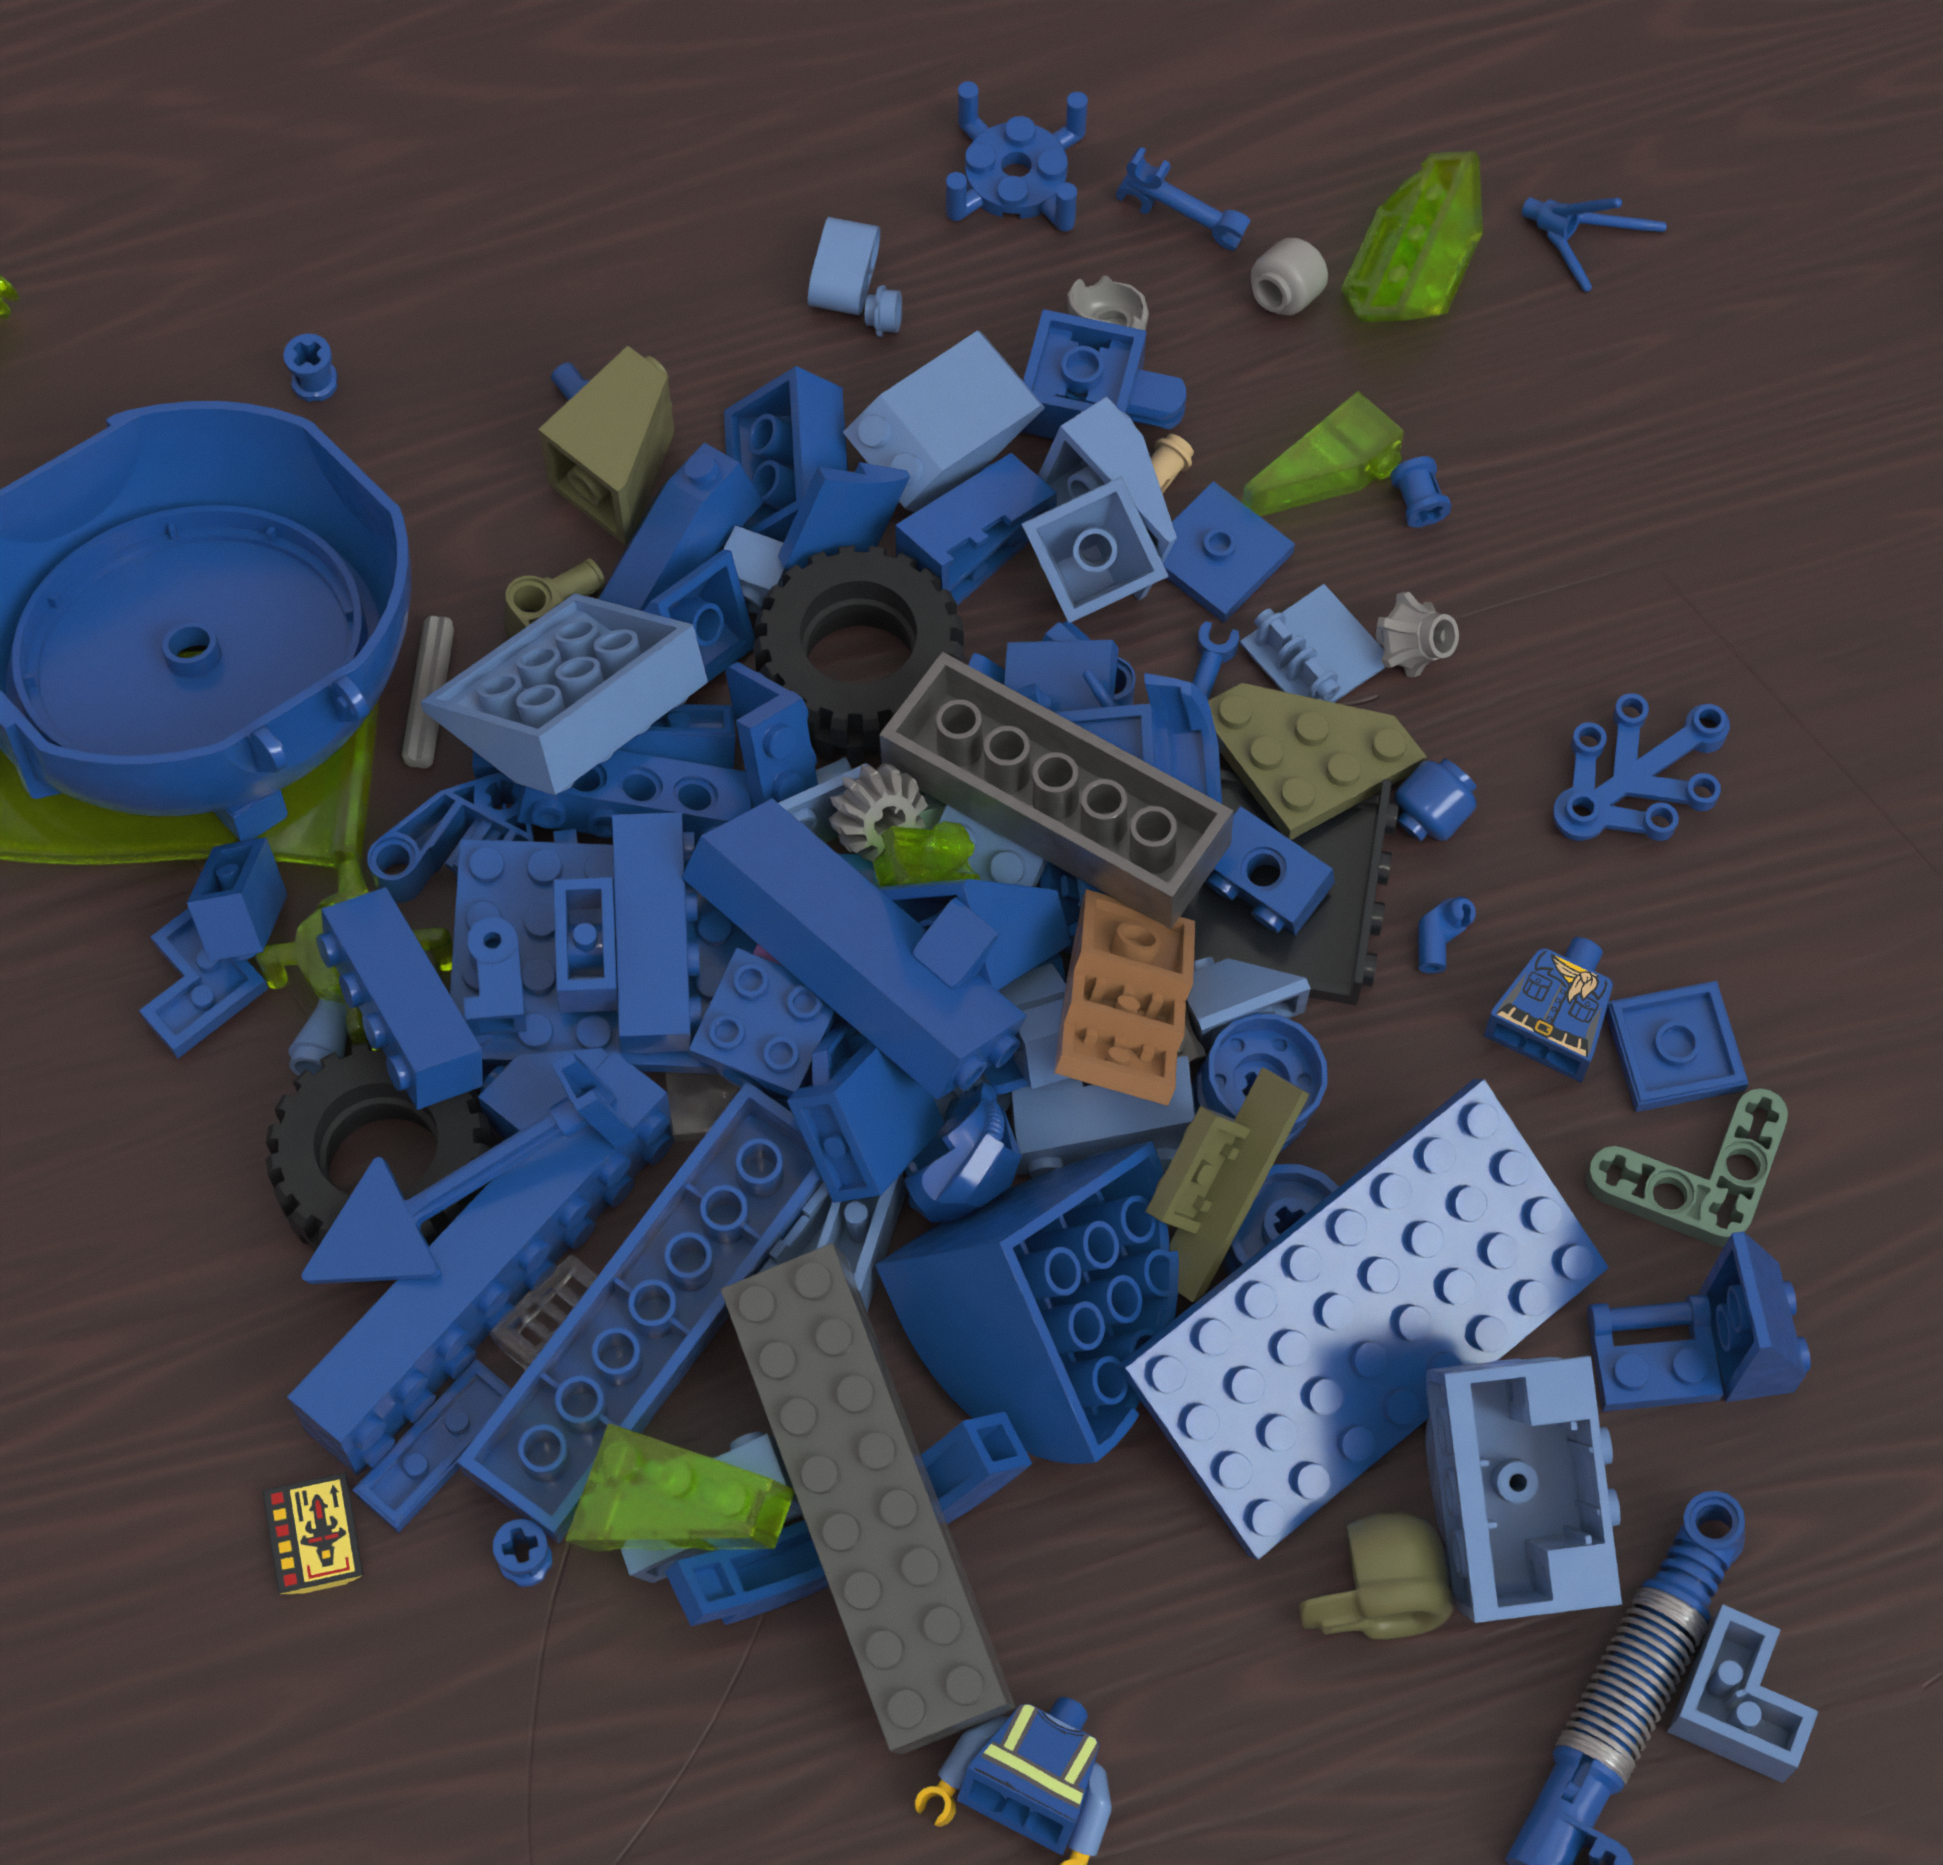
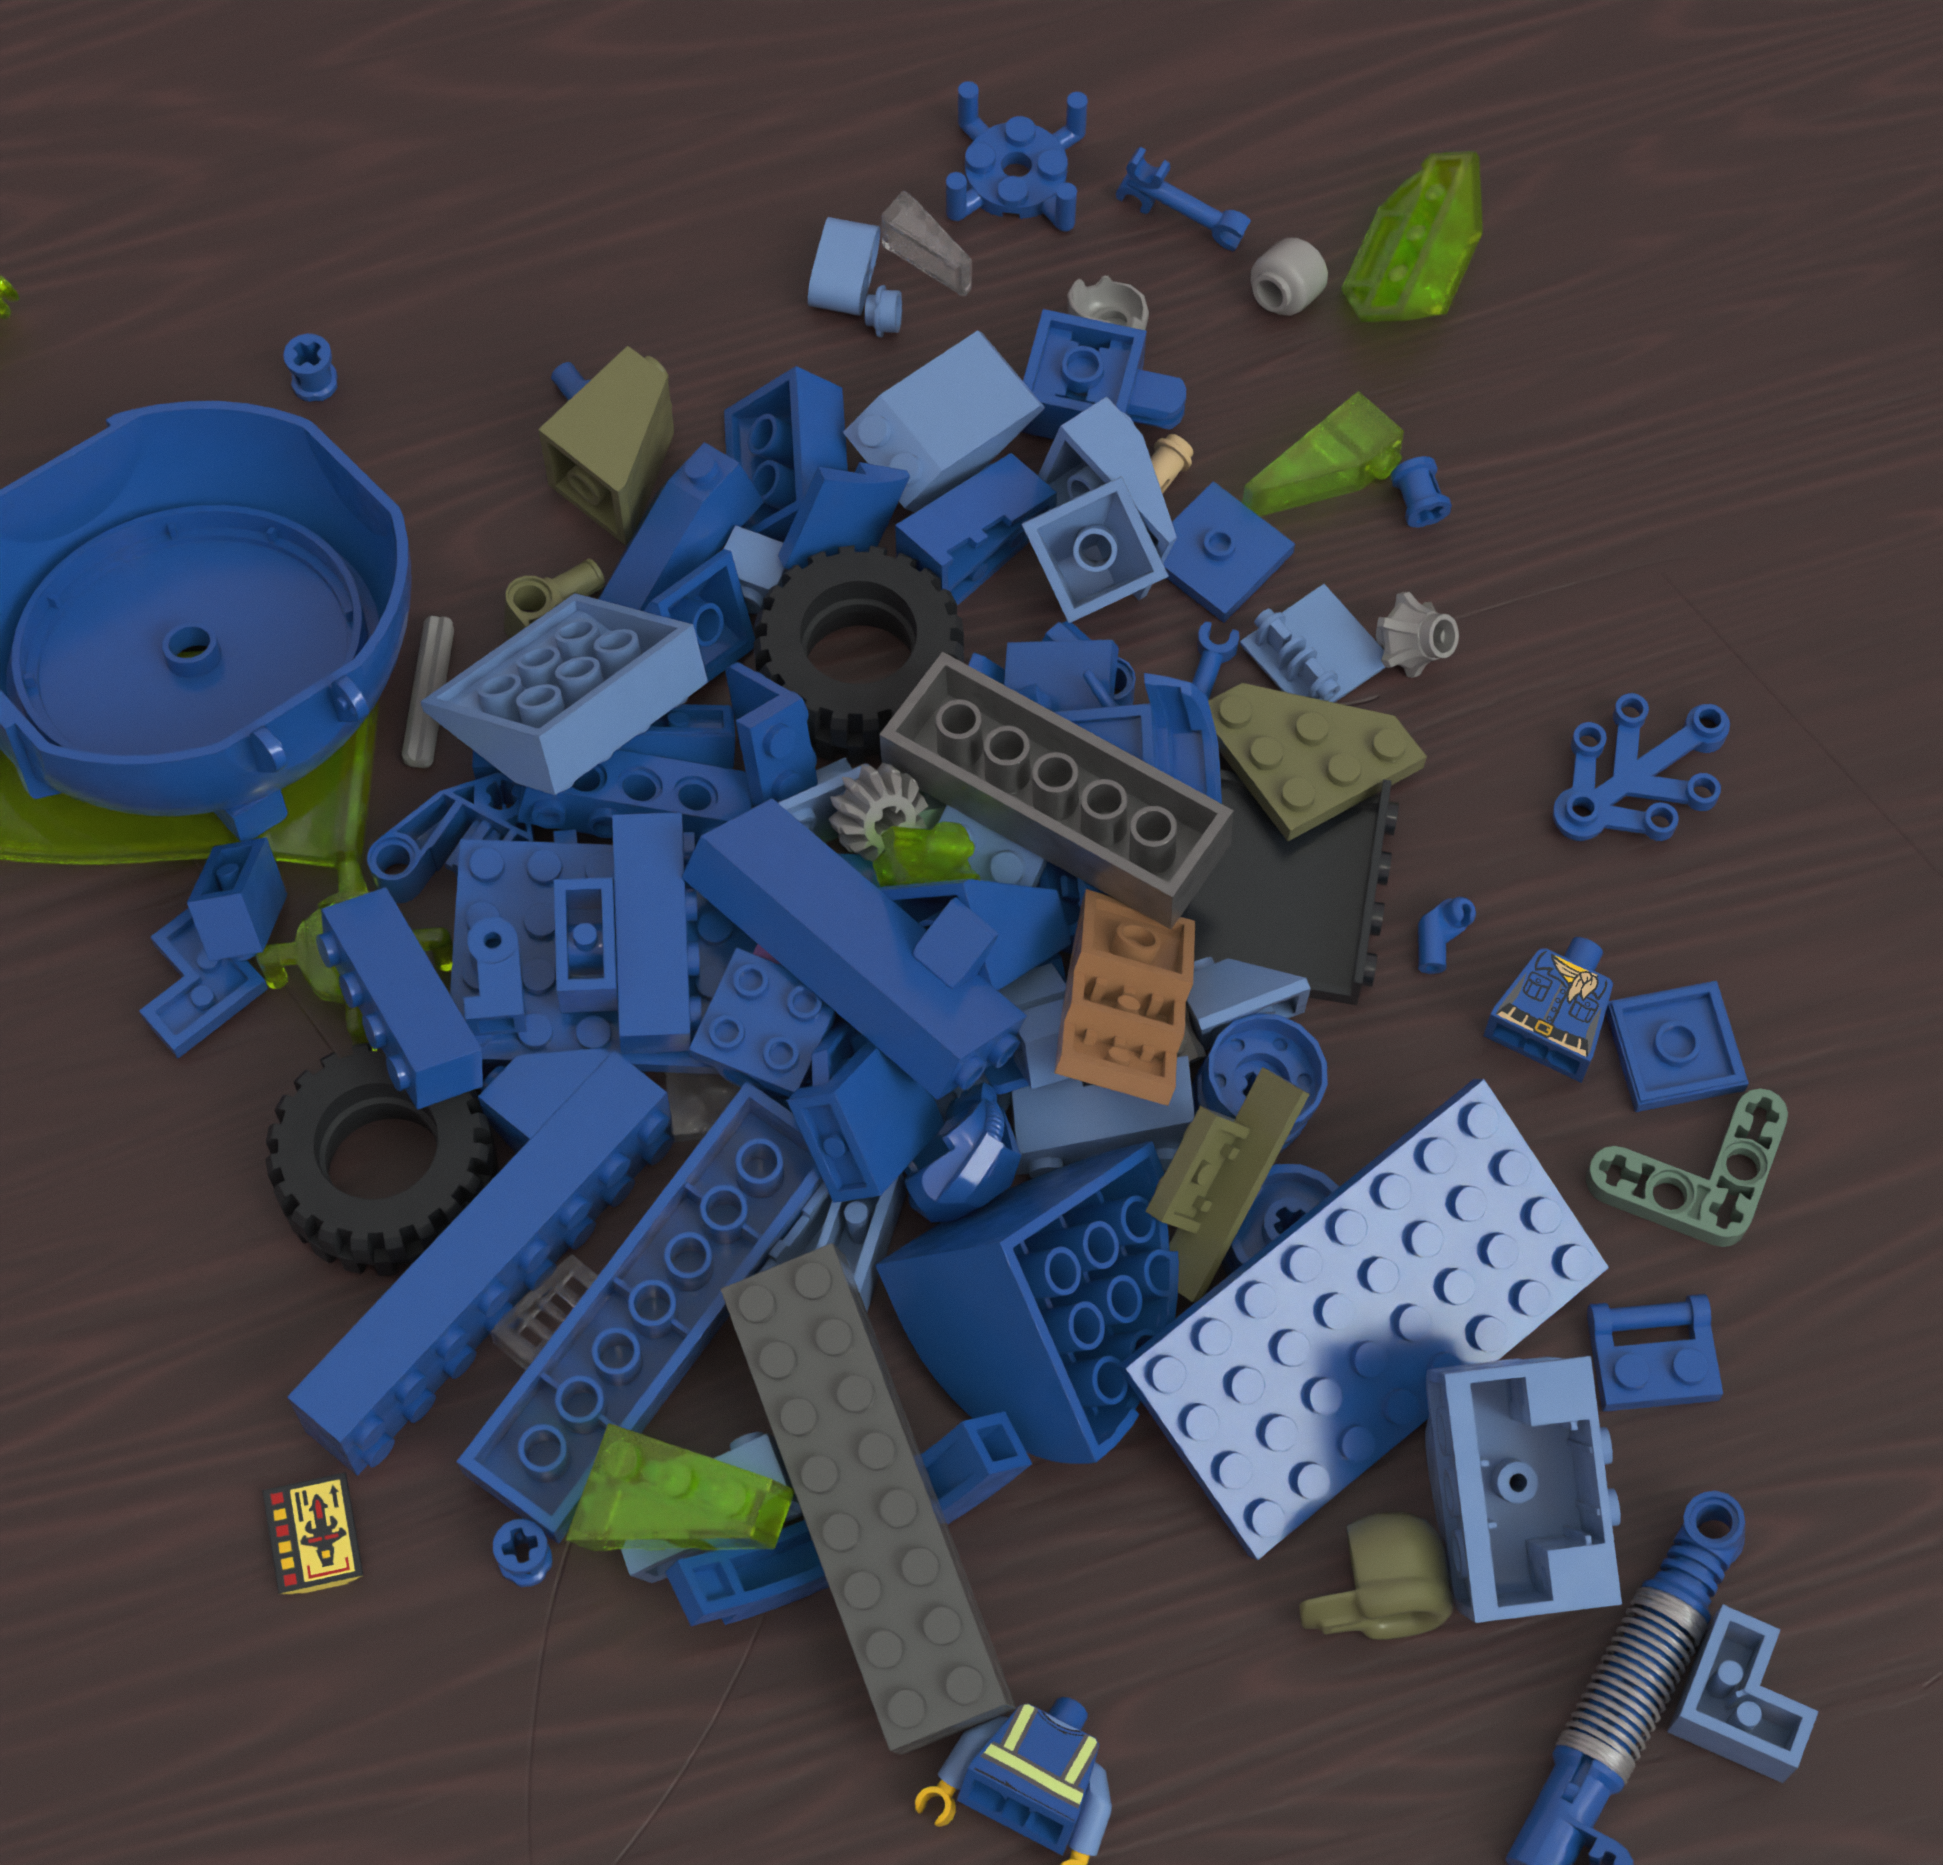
(319, 1037): medium blue cone -> none
(380, 1230): blue piece -> none
(431, 1447): blue tile -> none
(923, 243): none -> clear slope
(1296, 892): blue brick -> none
(1435, 800): blue head -> none
(1563, 218): blue plant -> none
(1754, 1323): blue slope -> none

